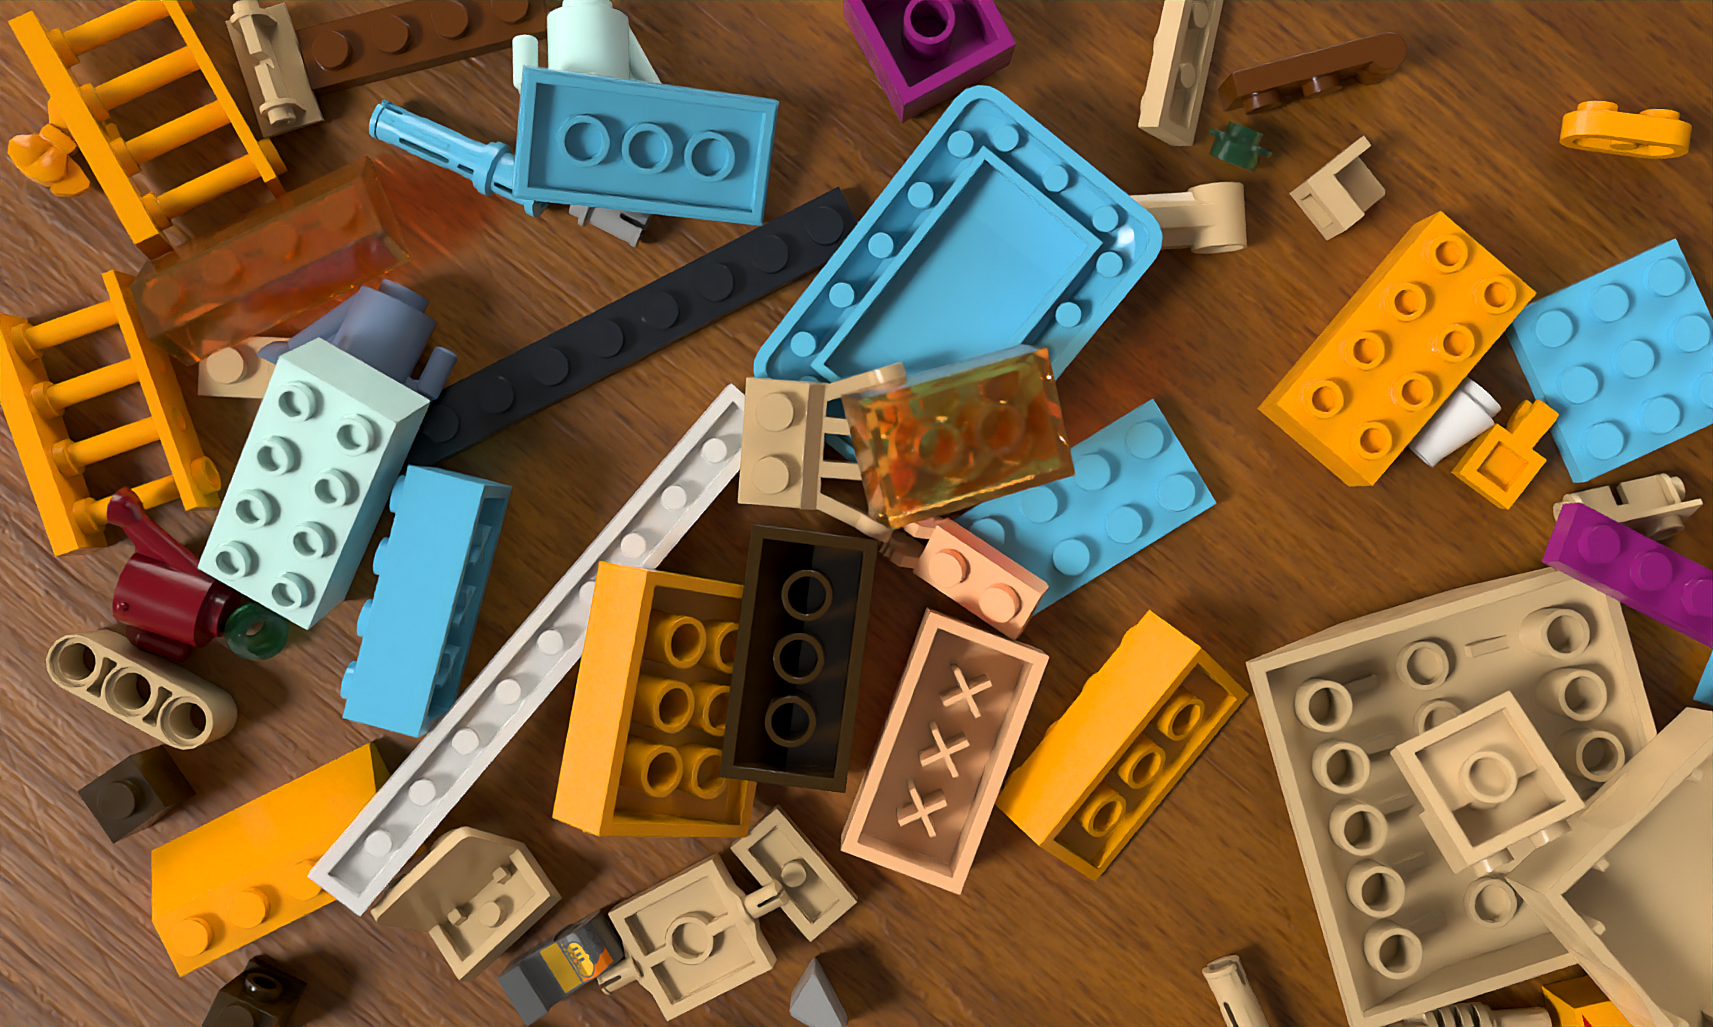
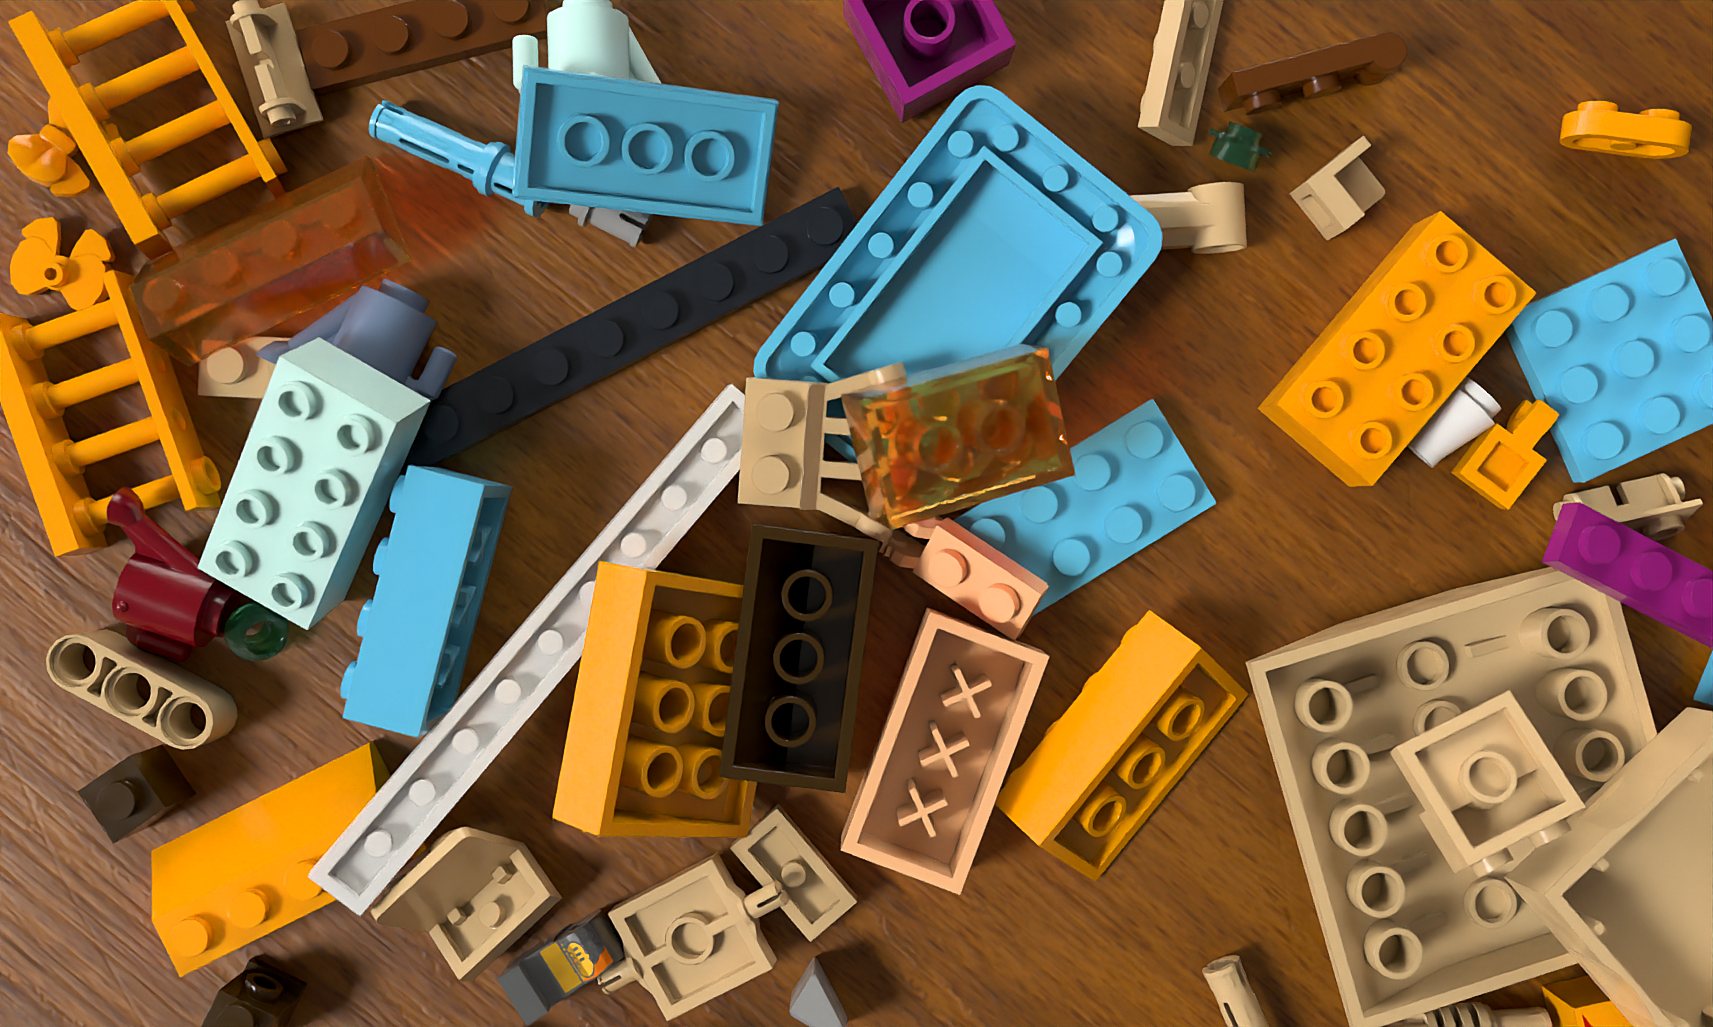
(40, 266): none -> light orange piece

